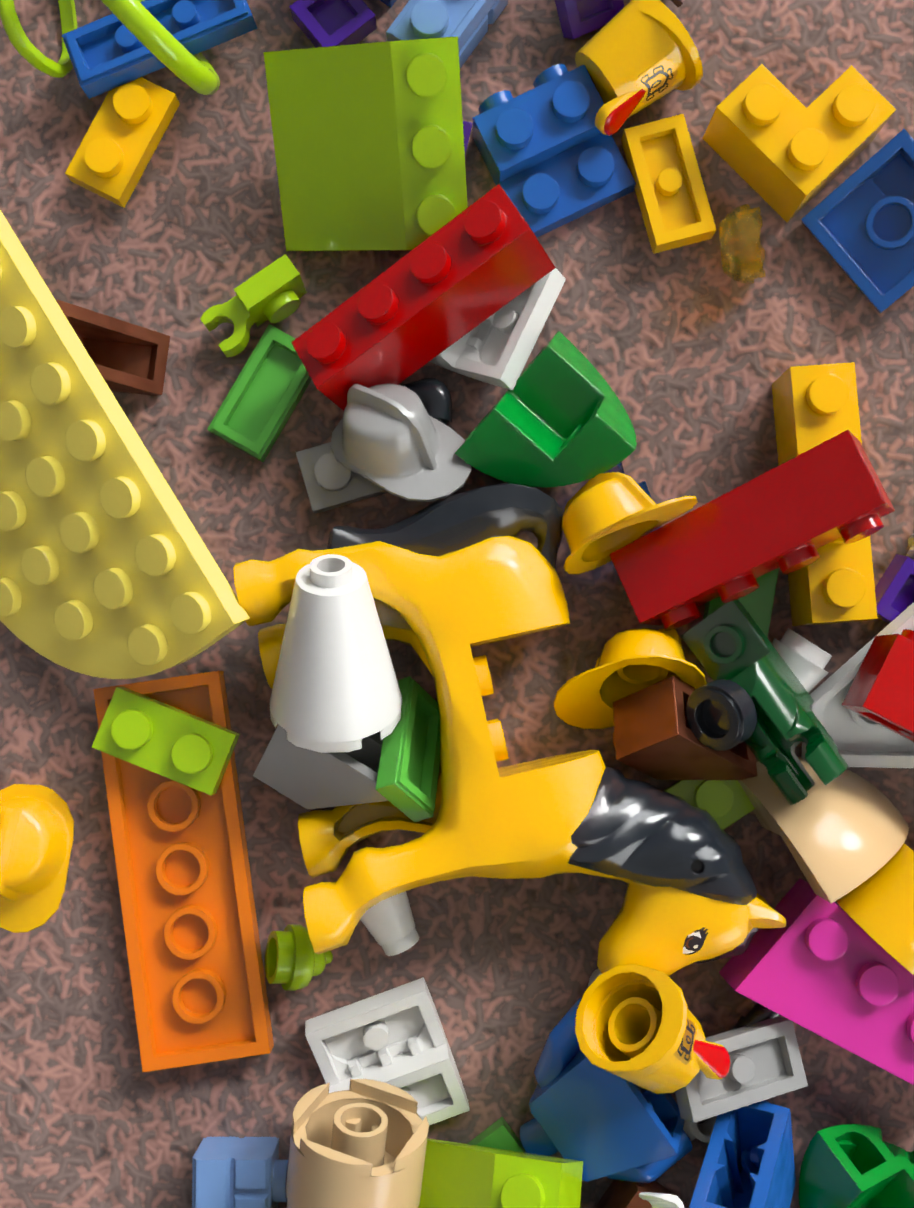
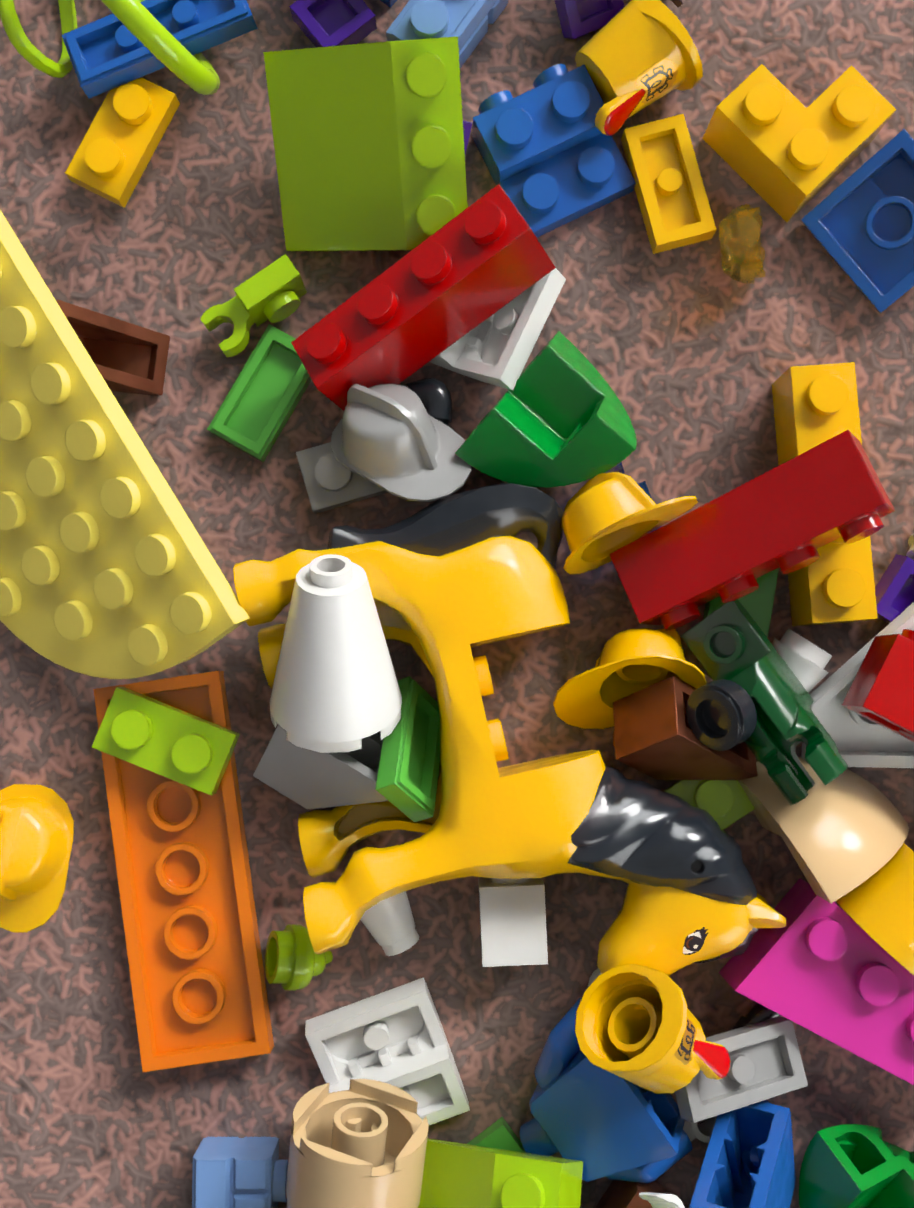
(512, 922): none -> white brick

